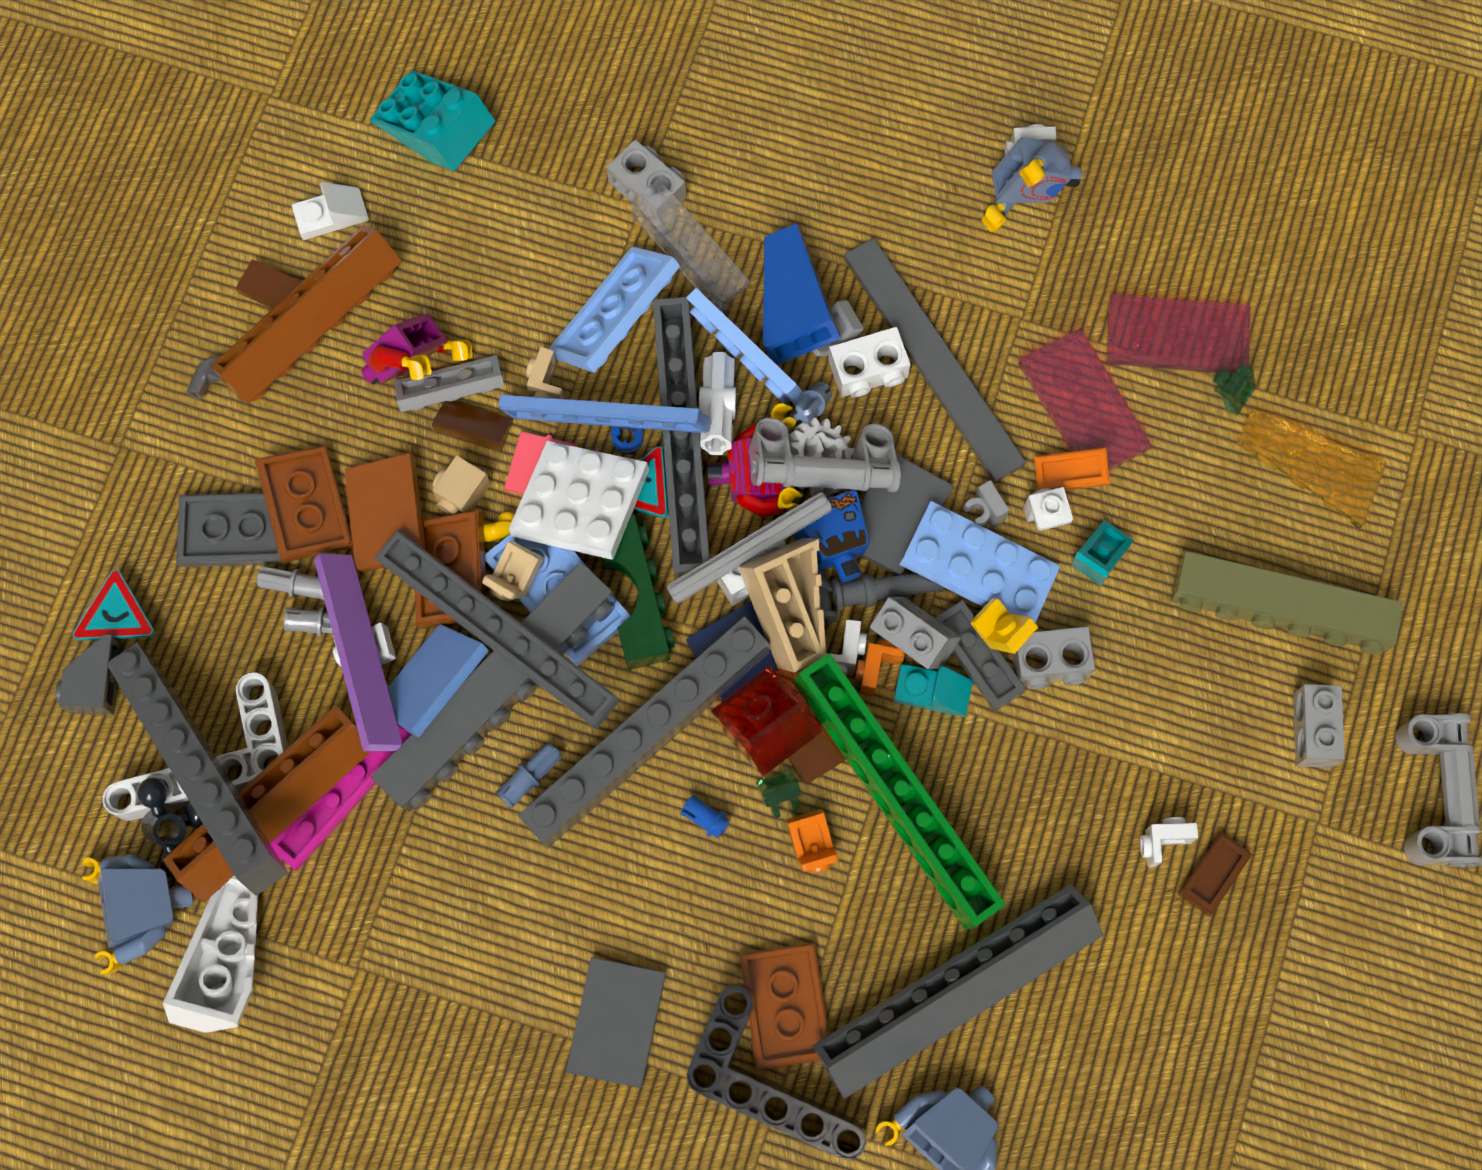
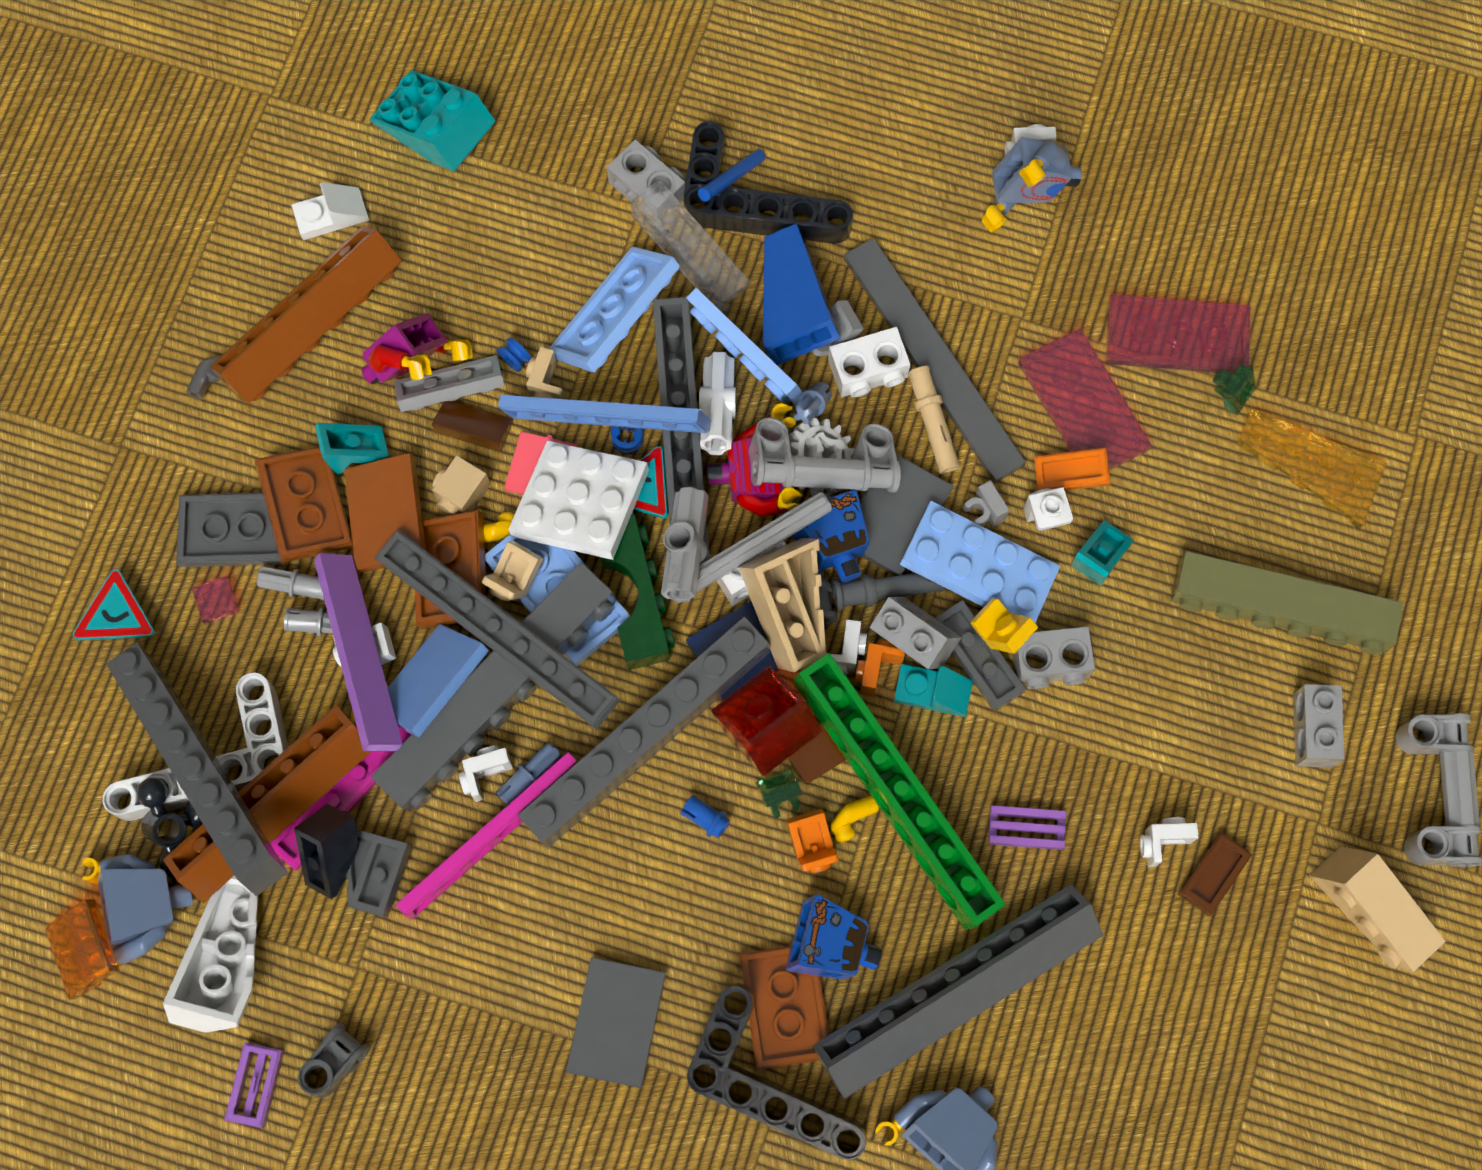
(81, 948): none -> clear orange slope
(87, 681): dark grey slope -> none
(215, 600): none -> clear pink tile
(265, 284): reddish brown tile -> none
(268, 1090): none -> medium lavender tile
(326, 848): none -> black slope
(333, 1060): none -> dark grey piece
(350, 444): none -> teal slope
(376, 873): none -> dark grey wing
(480, 843): none -> dark pink tile
(486, 763): none -> white bracket
(514, 354): none -> blue bush
(683, 562): none -> light grey piece
(731, 175): none -> blue bar
(754, 202): none -> black beam
(830, 941): none -> blue torso
(849, 814): none -> yellow arm
(930, 407): none -> tan pin
(1058, 829): none -> medium lavender tile
(1378, 907): none -> tan wedge

